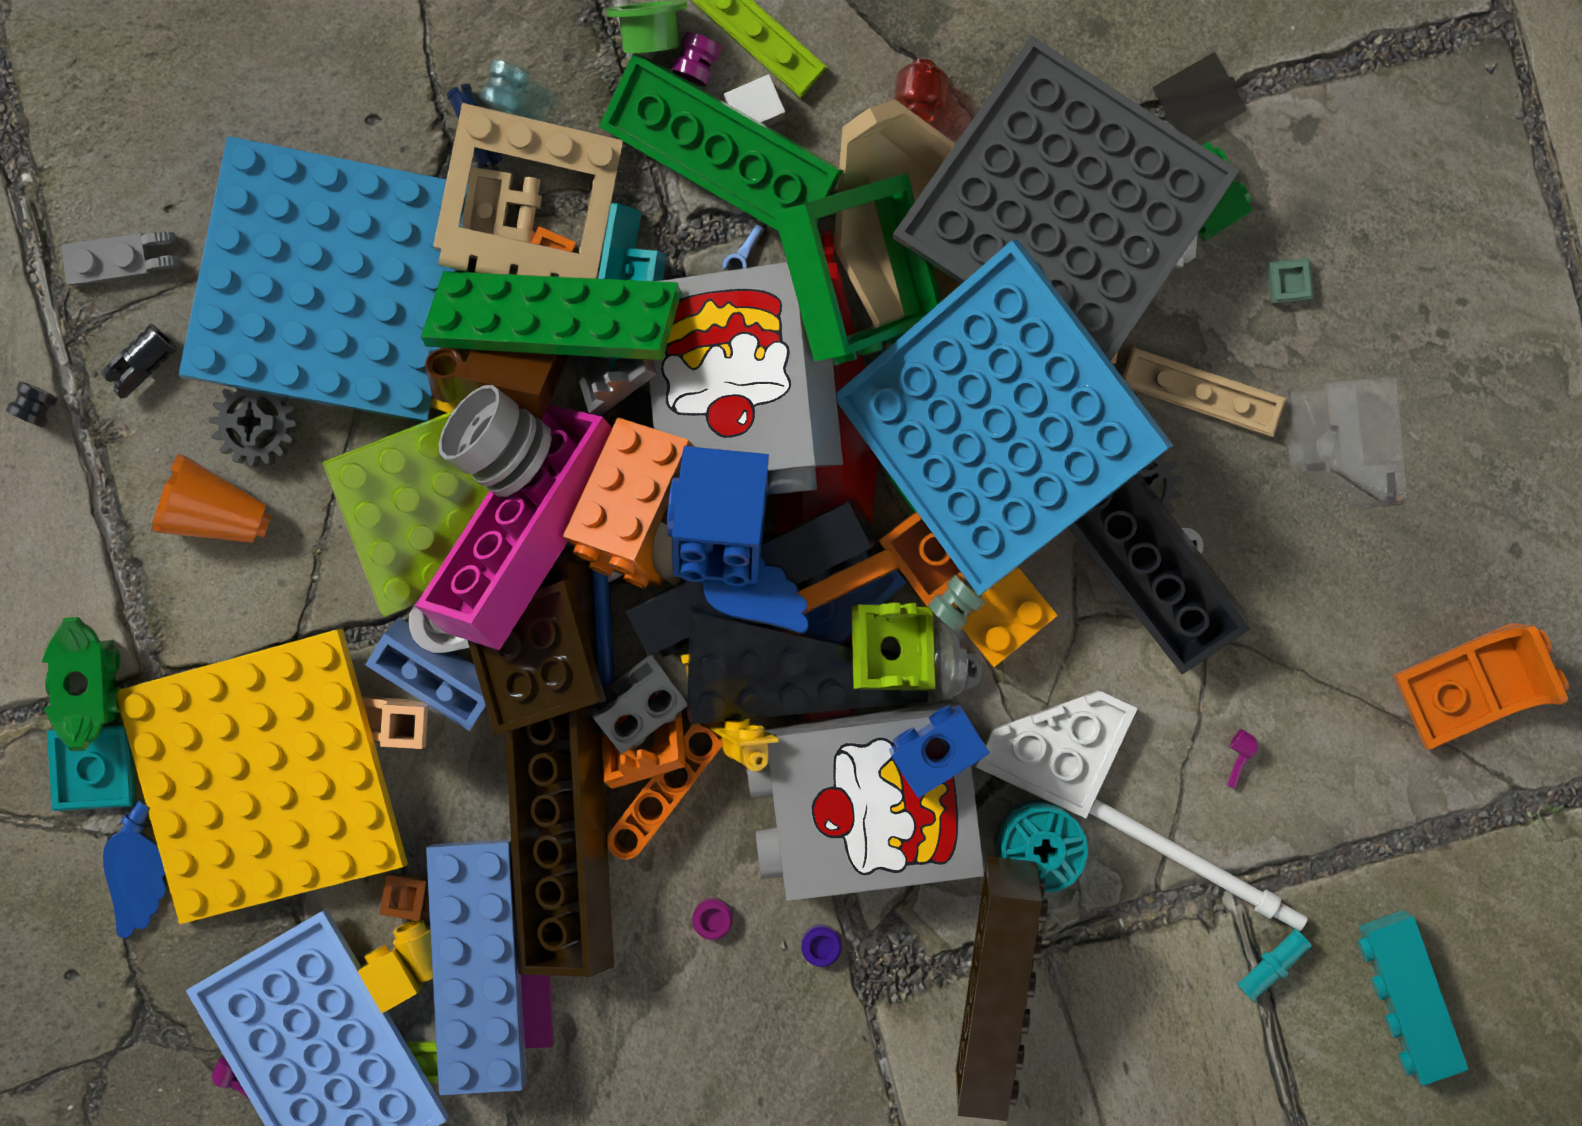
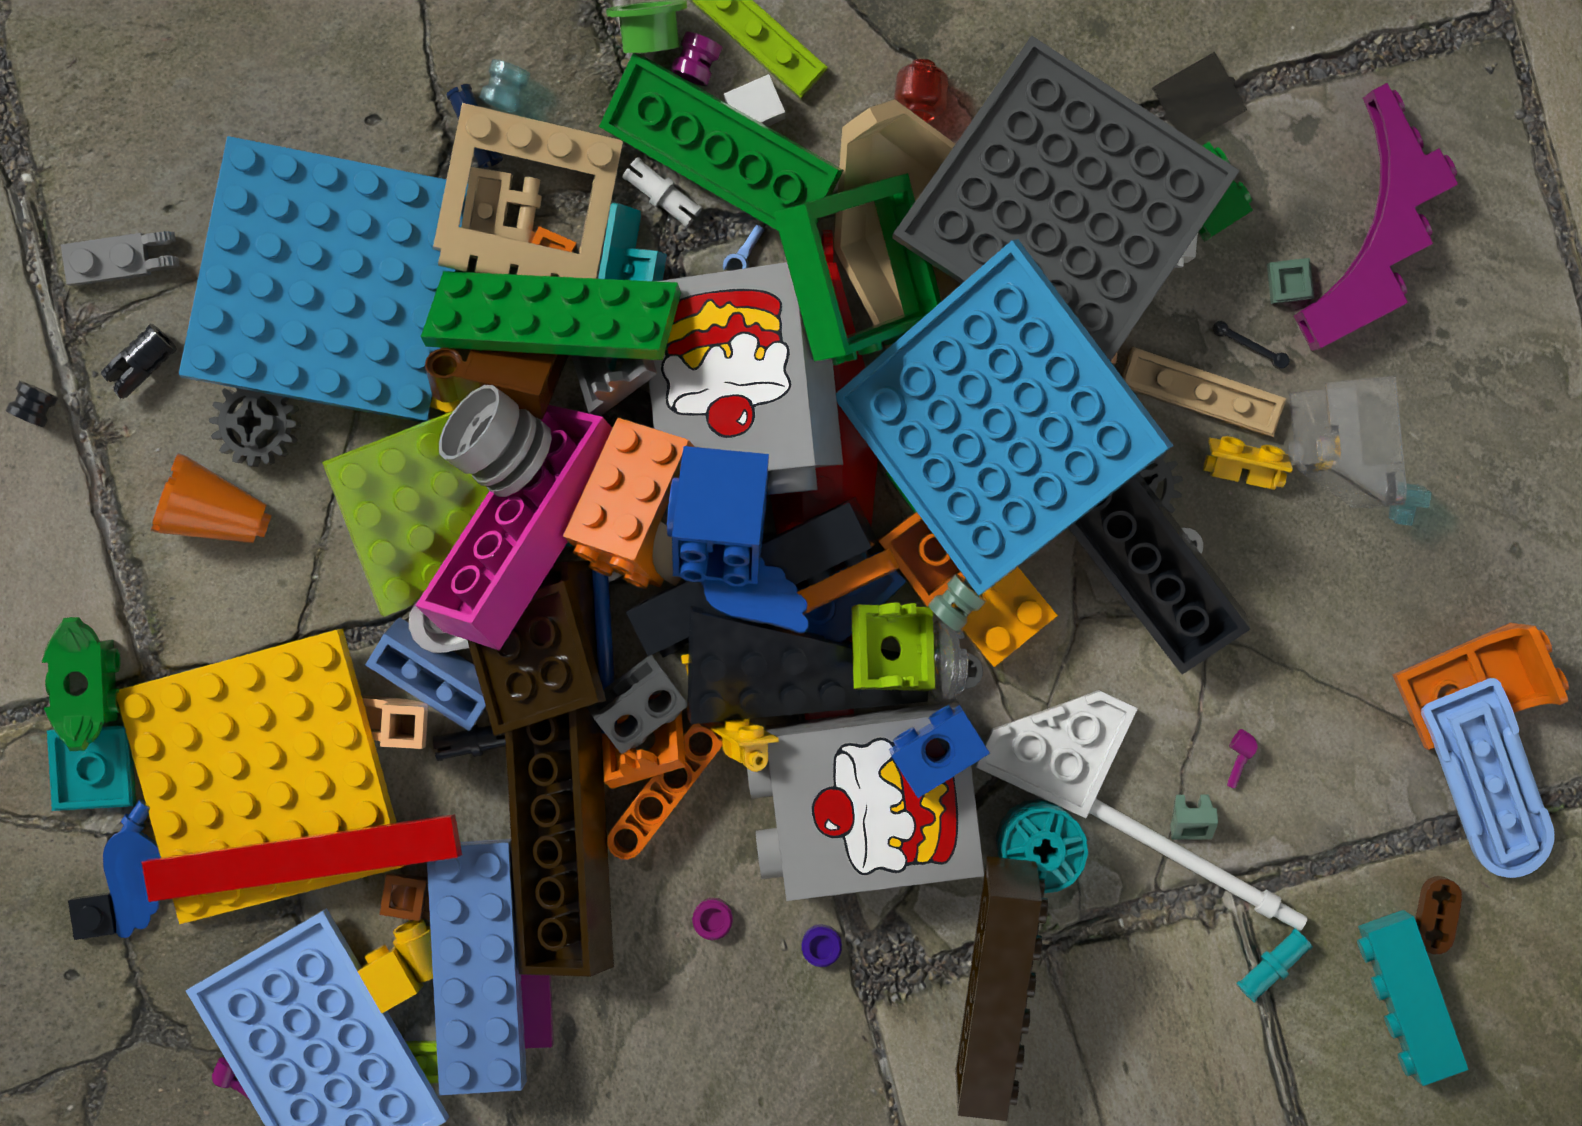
(92, 916): none -> black plate
(302, 858): none -> red tile
(467, 742): none -> black pin
(662, 192): none -> white pin
(1193, 822): none -> sand green tile
(1264, 464): none -> yellow hinge
(1279, 360): none -> black hinge
(1397, 230): none -> magenta arch
(1416, 497): none -> clear light blue tile
(1447, 915): none -> reddish brown beam
(1490, 778): none -> light blue piece

